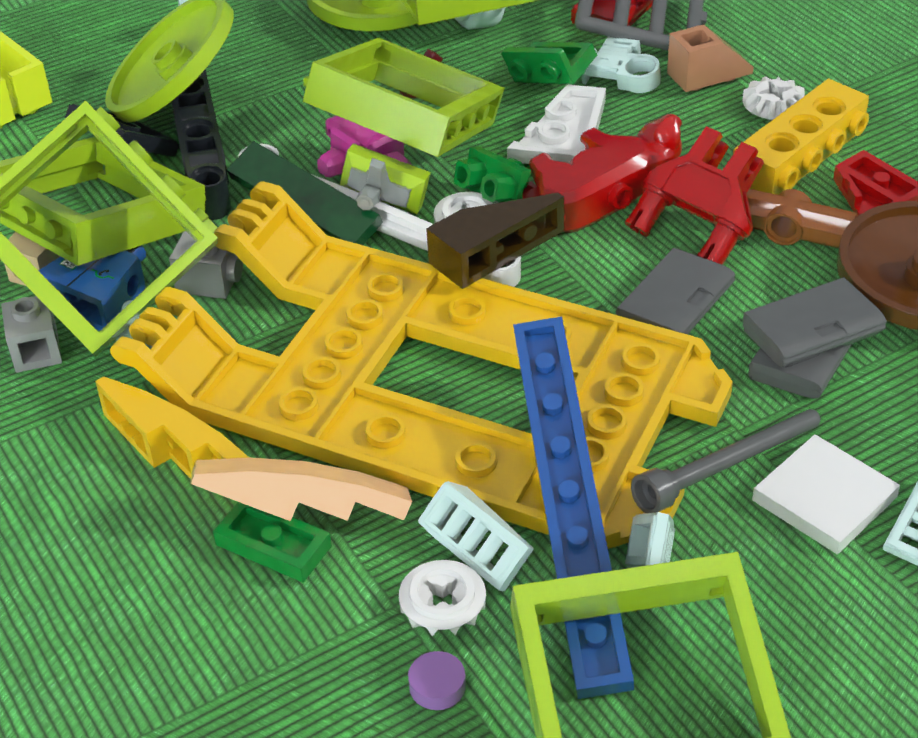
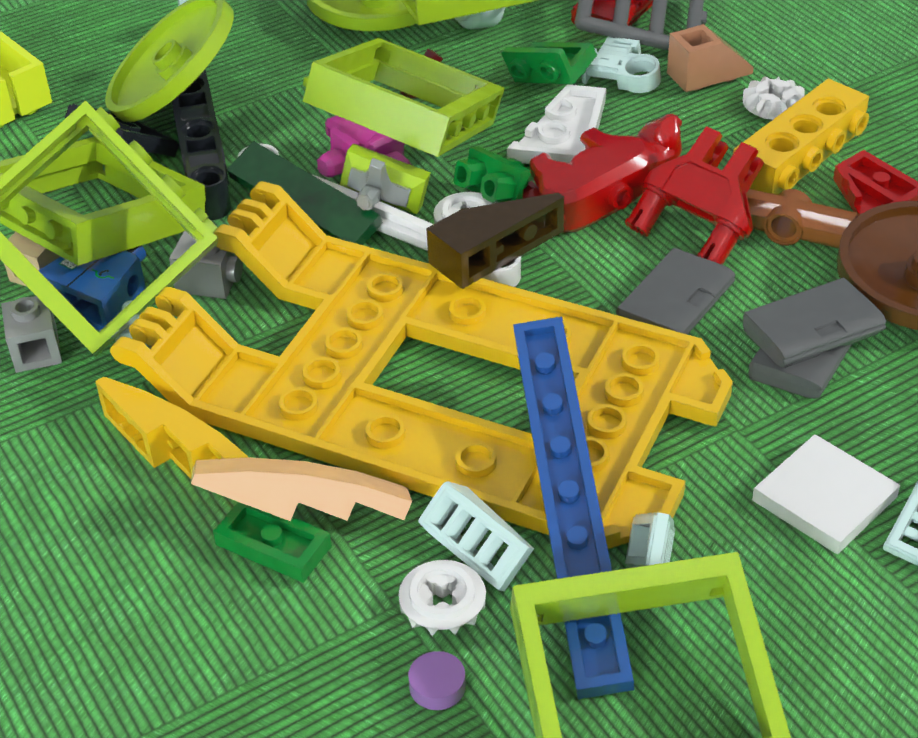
(658, 488): dark grey piece -> none

